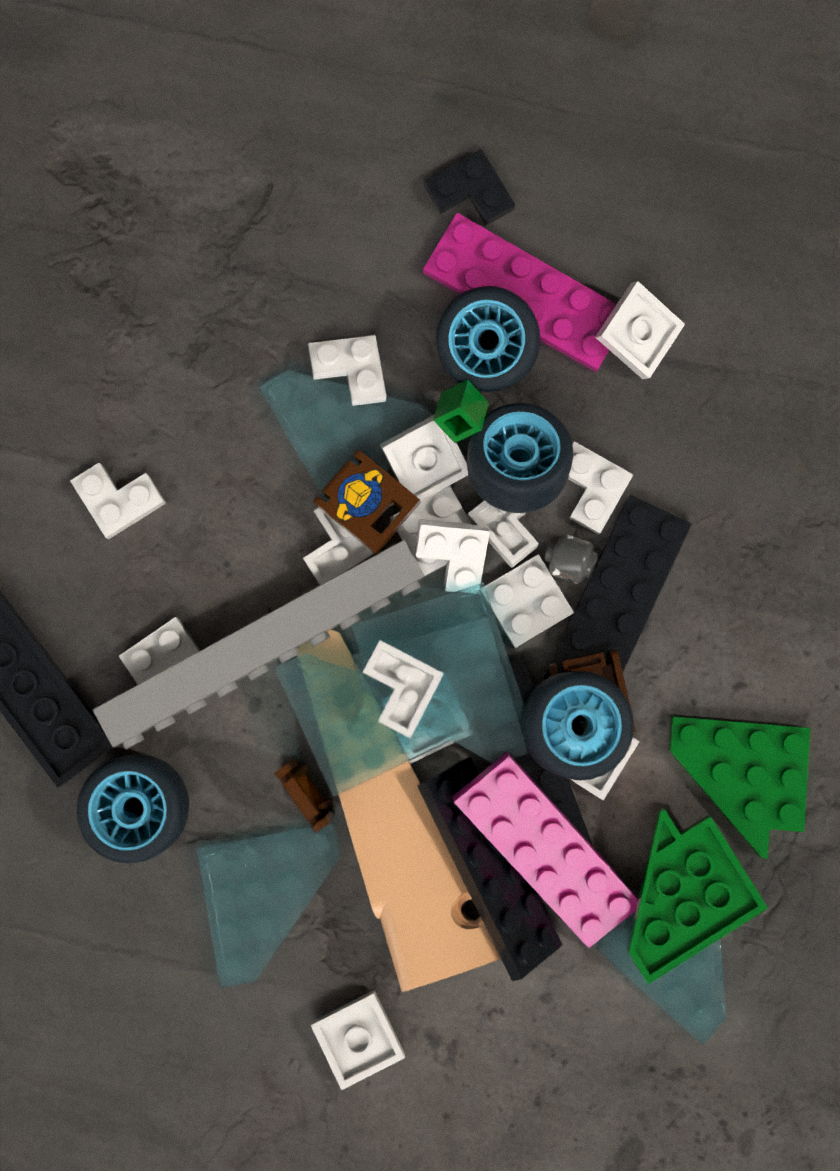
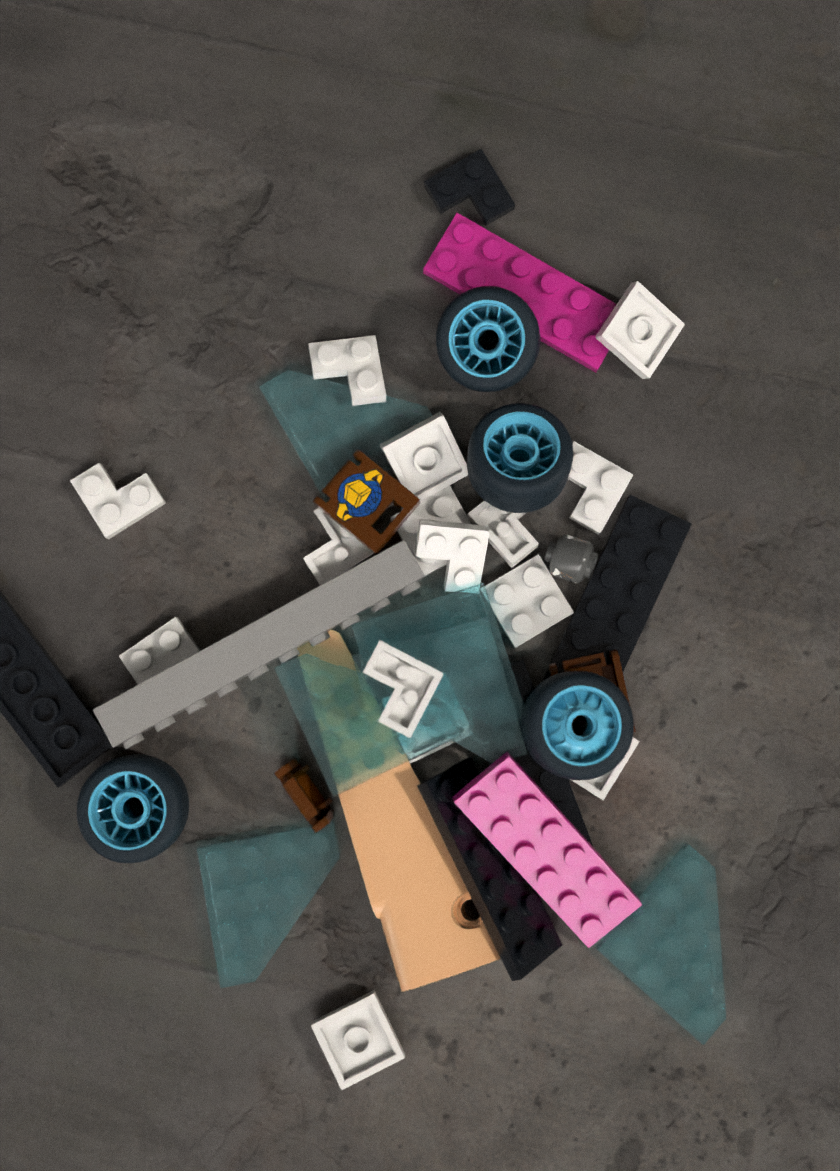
(461, 411): green brick -> none
(688, 896): green wing -> none
(748, 772): green wing -> none

